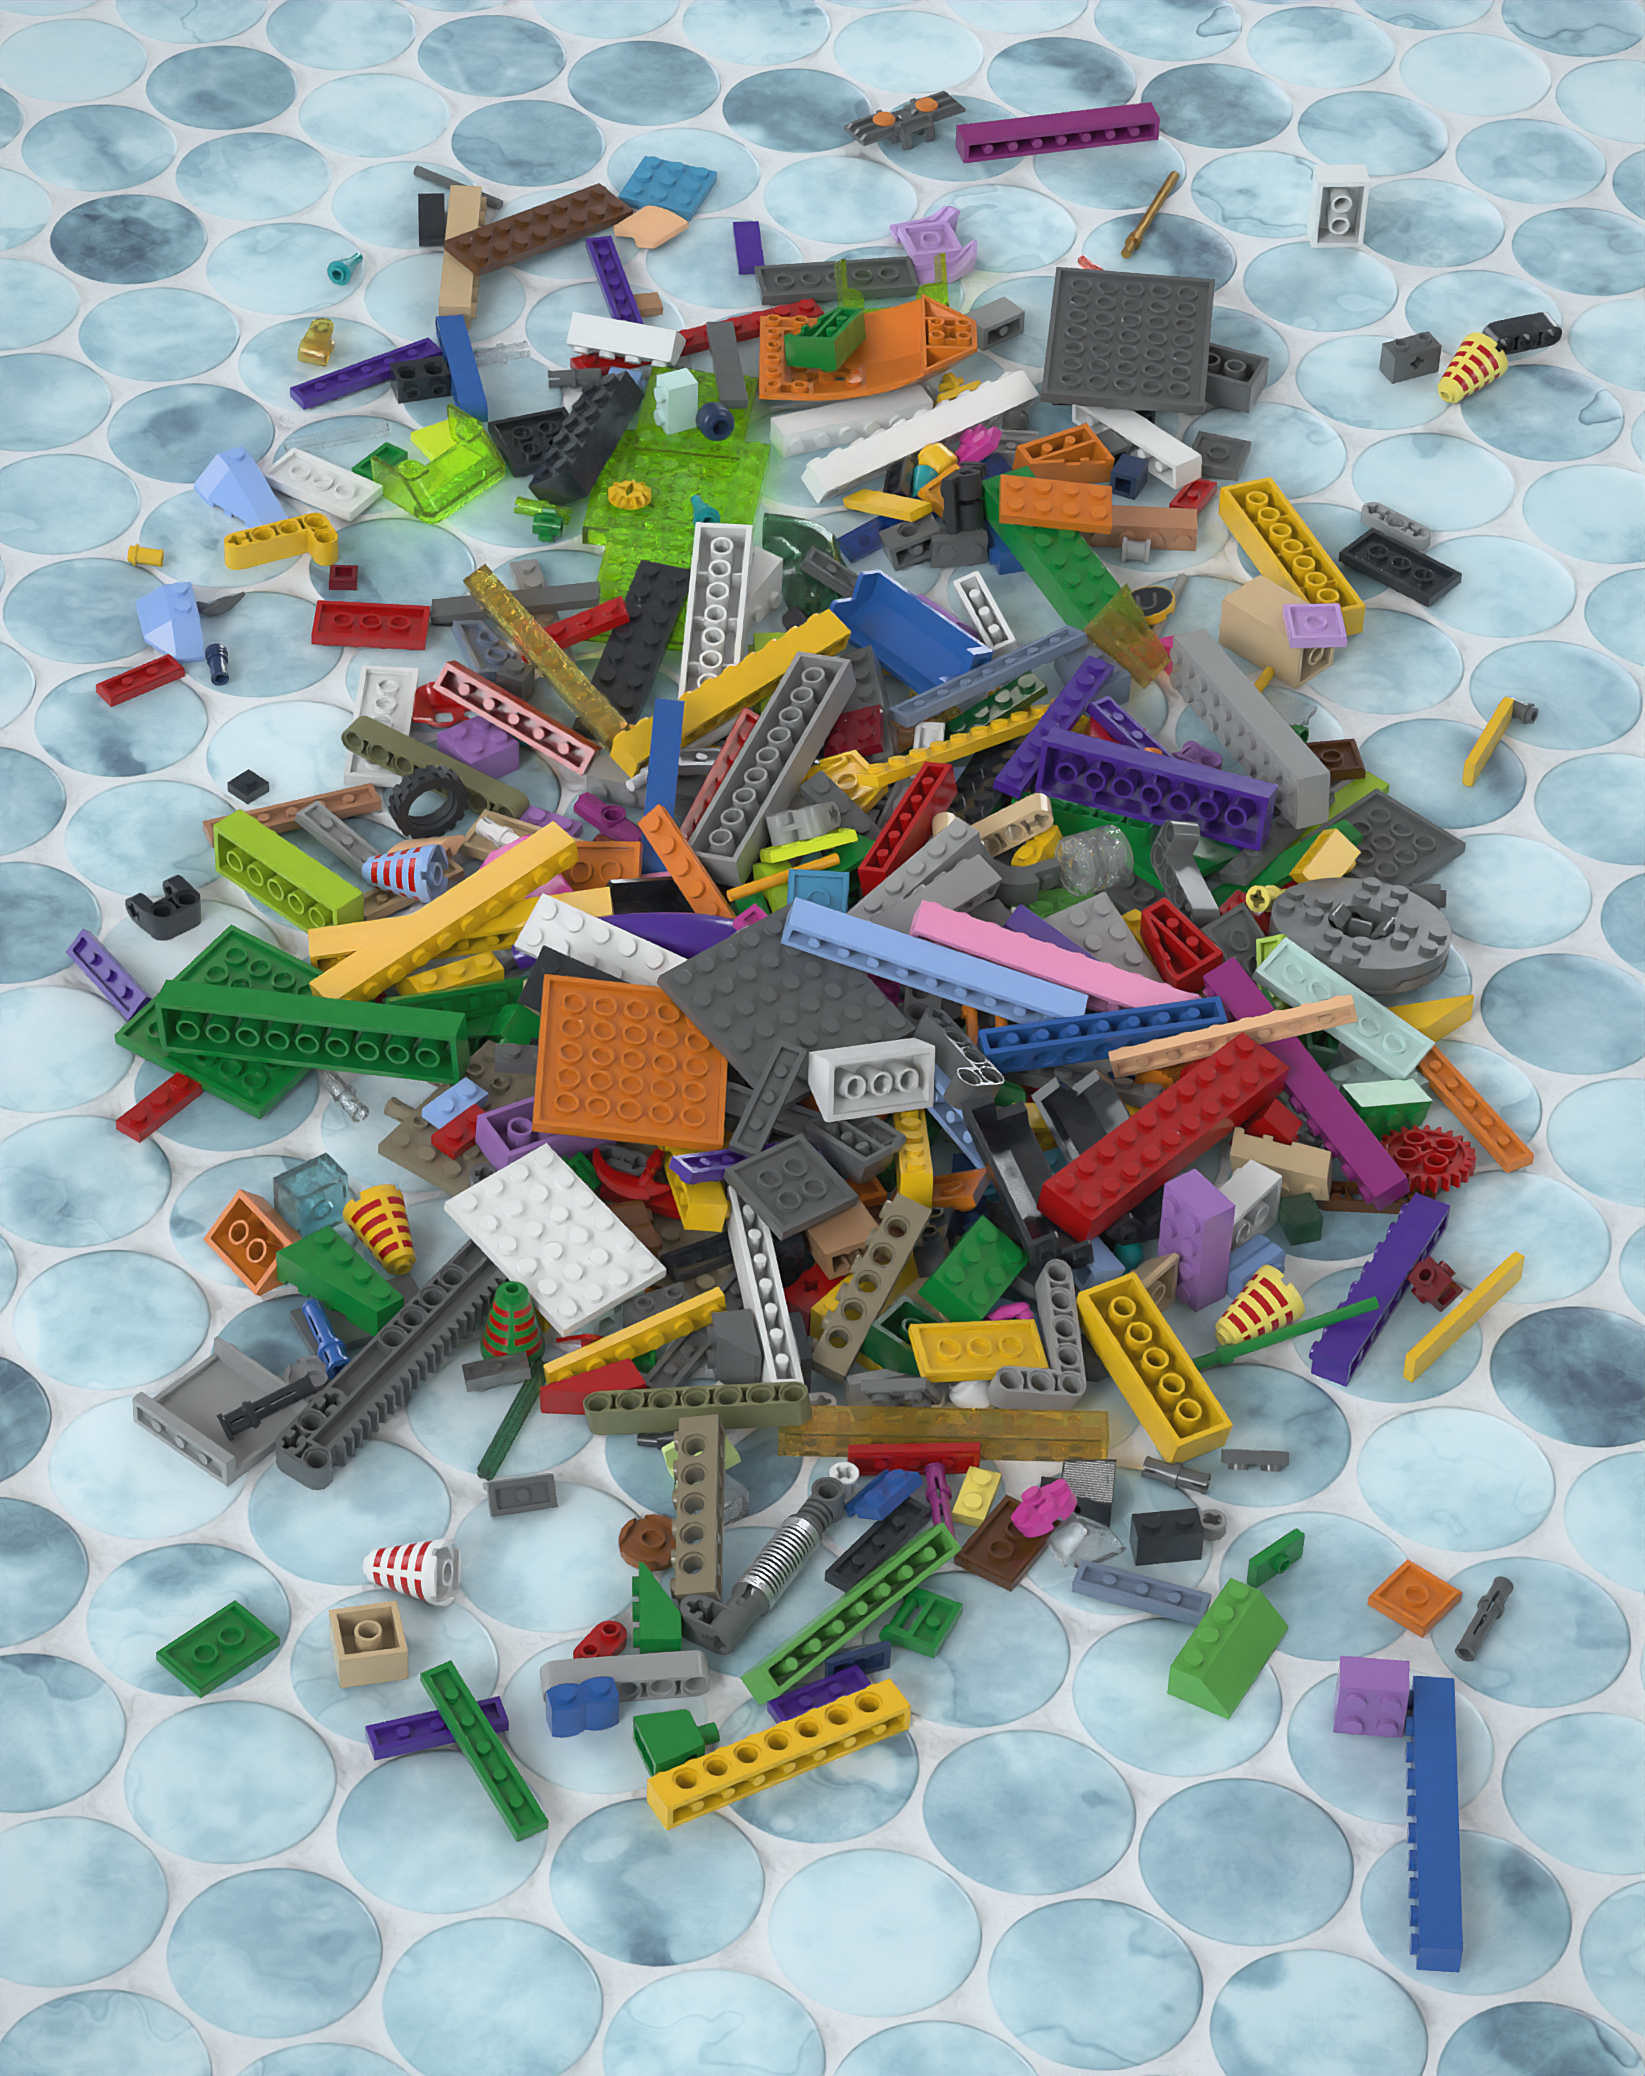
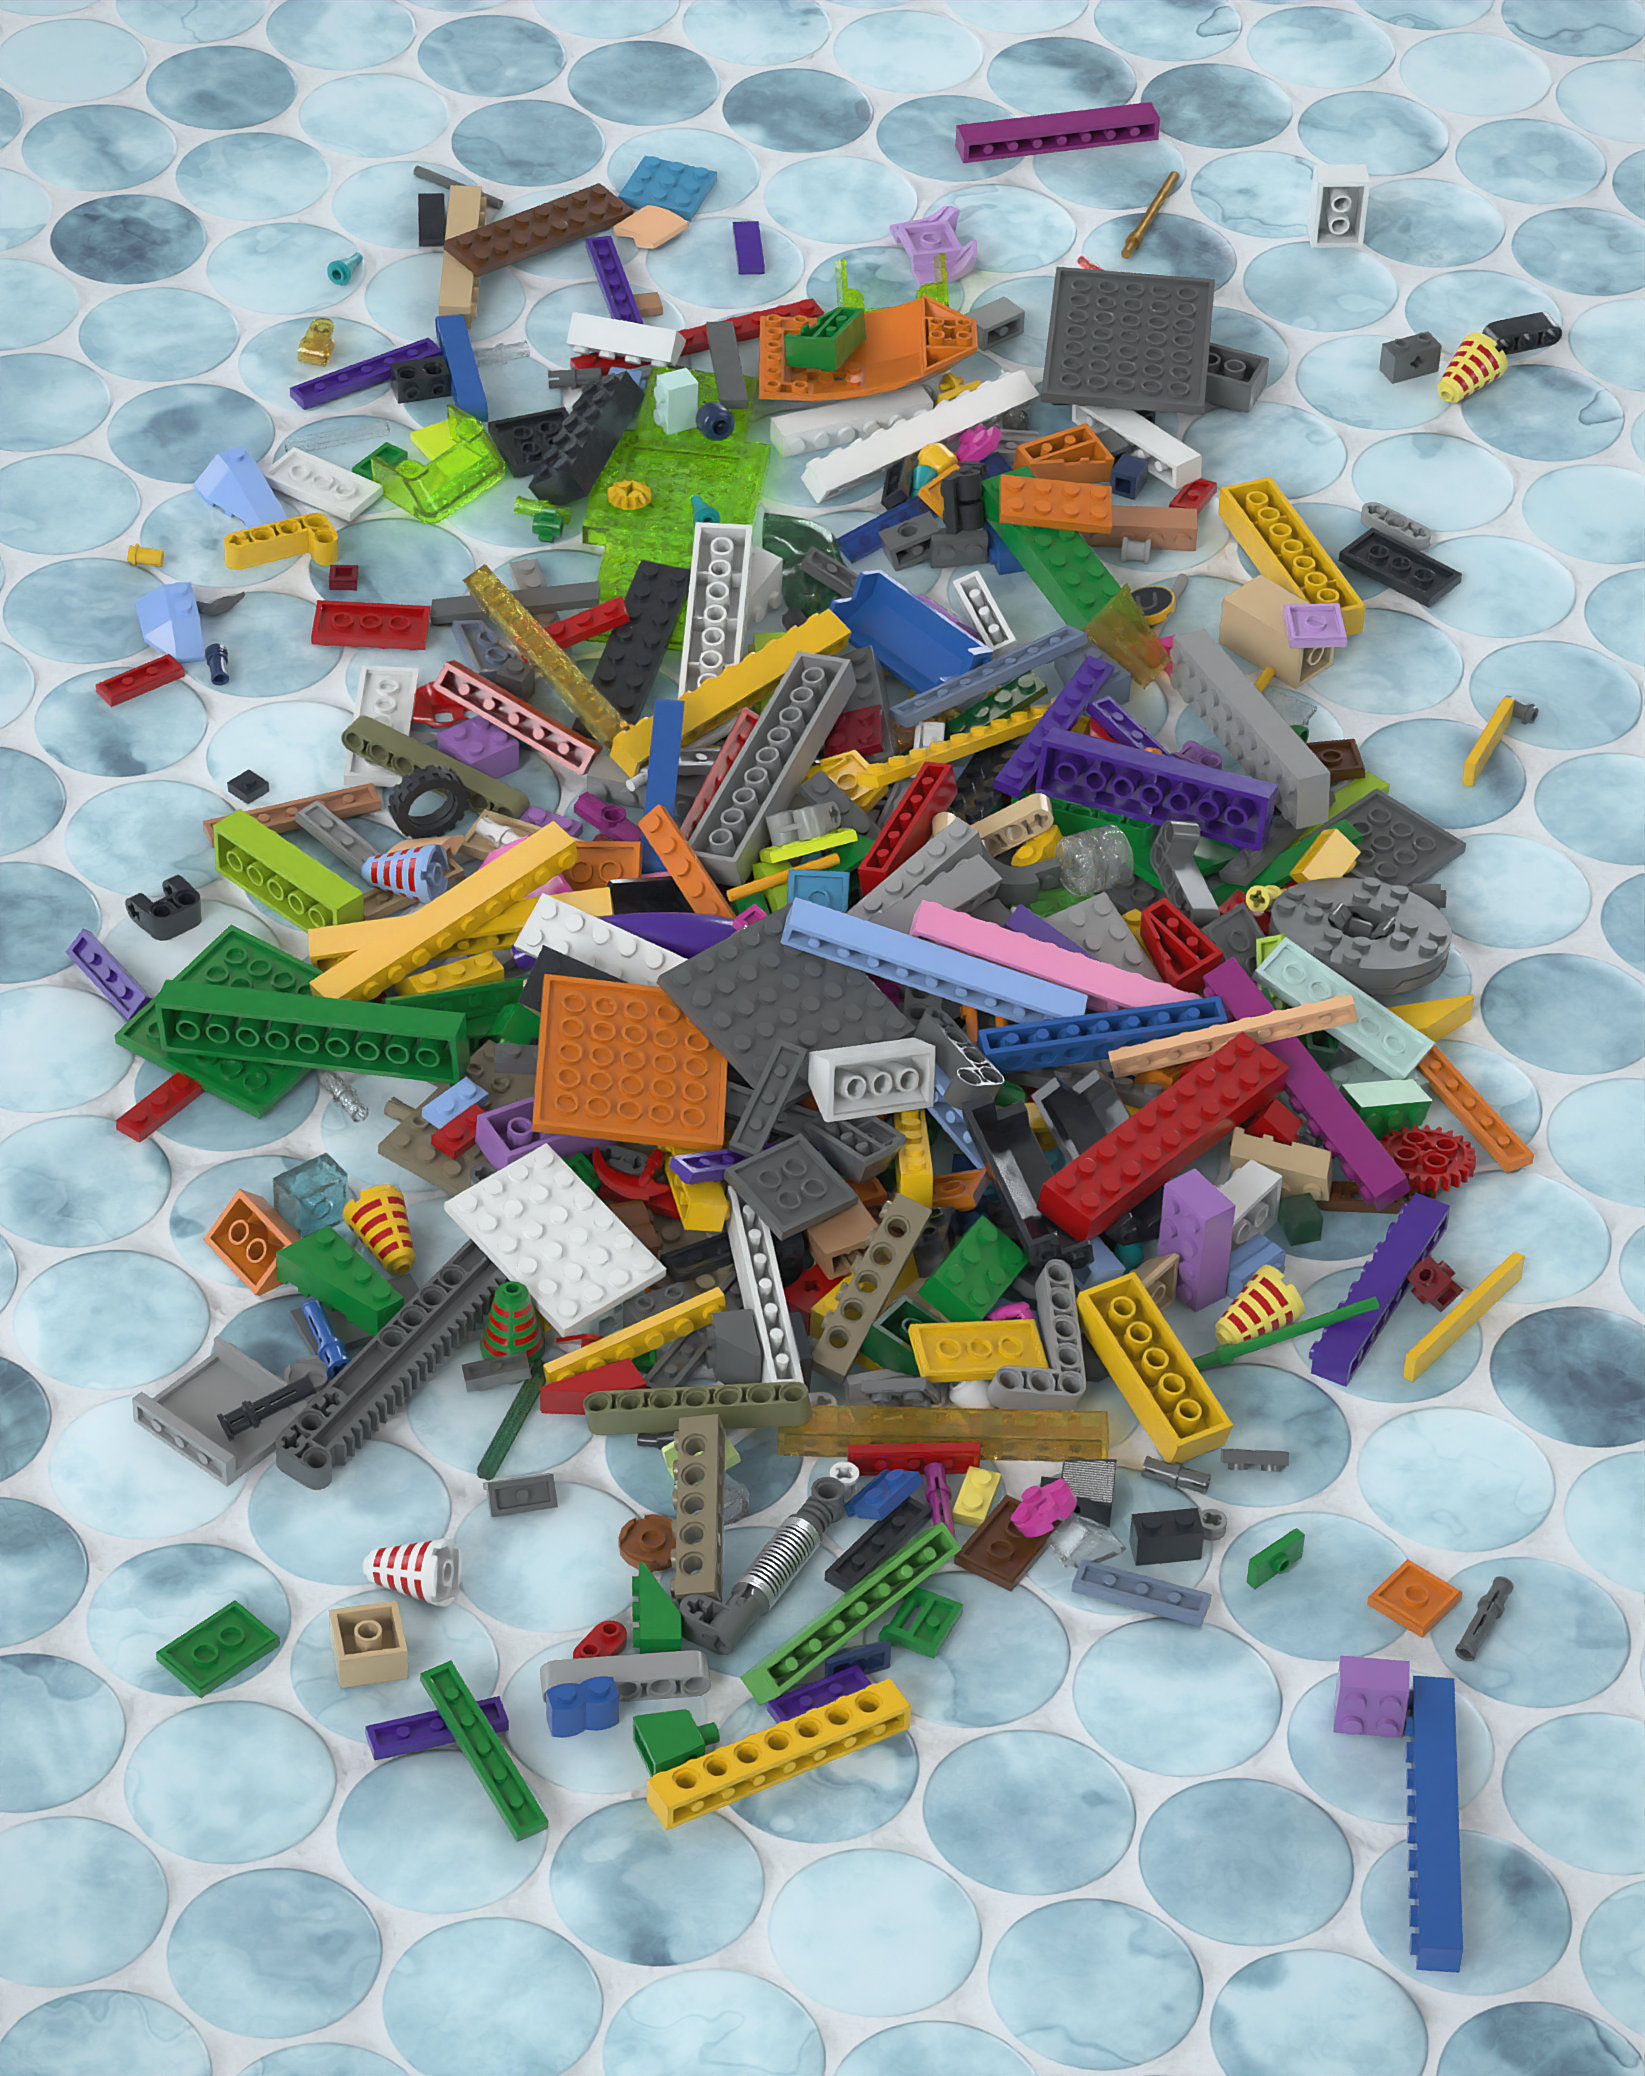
(817, 280): dark grey plate -> none
(887, 505): yellow tile -> none
(900, 124): dark grey piece -> none
(1221, 455): dark grey plate -> none
(1227, 1650): bright green slope -> none

